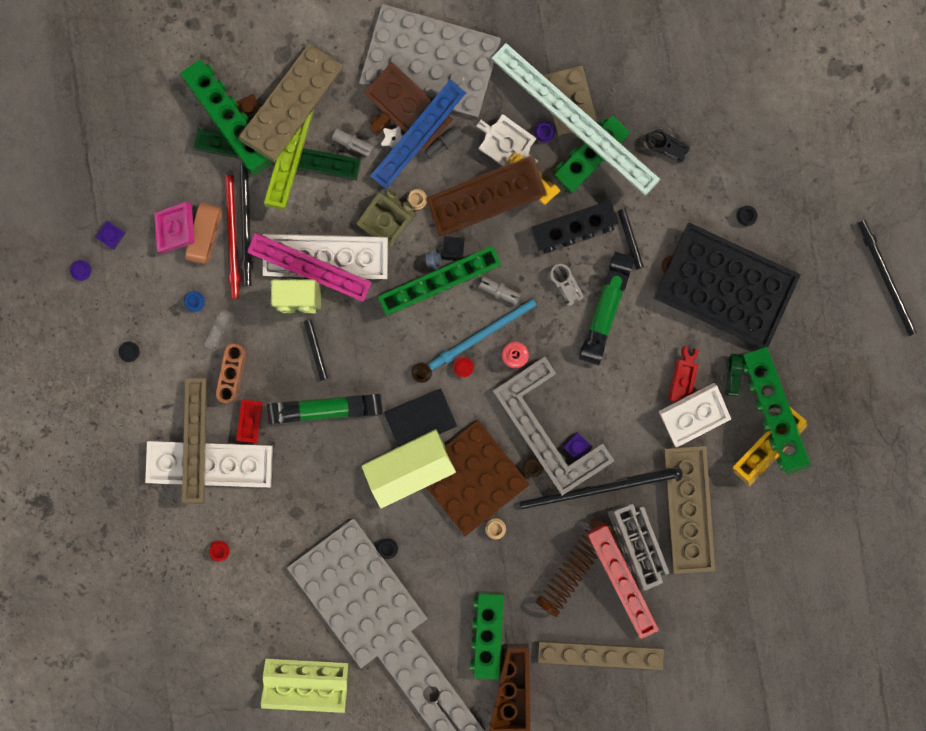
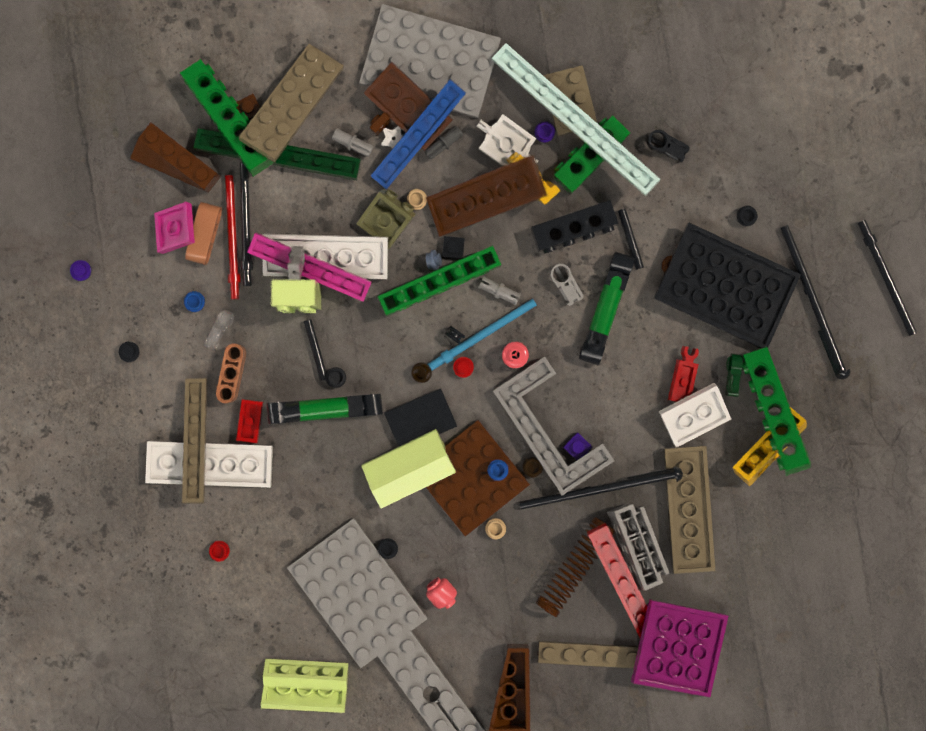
(110, 235): dark purple plate -> none
(166, 155): none -> reddish brown wedge
(286, 169): lime plate -> none
(296, 262): none -> light grey piece
(335, 377): none -> black plate
(441, 593): none -> coral head
(454, 334): none -> black bush
(487, 668): green brick -> none
(498, 470): none -> blue plate
(679, 648): none -> magenta plate
(825, 333): none -> black bar

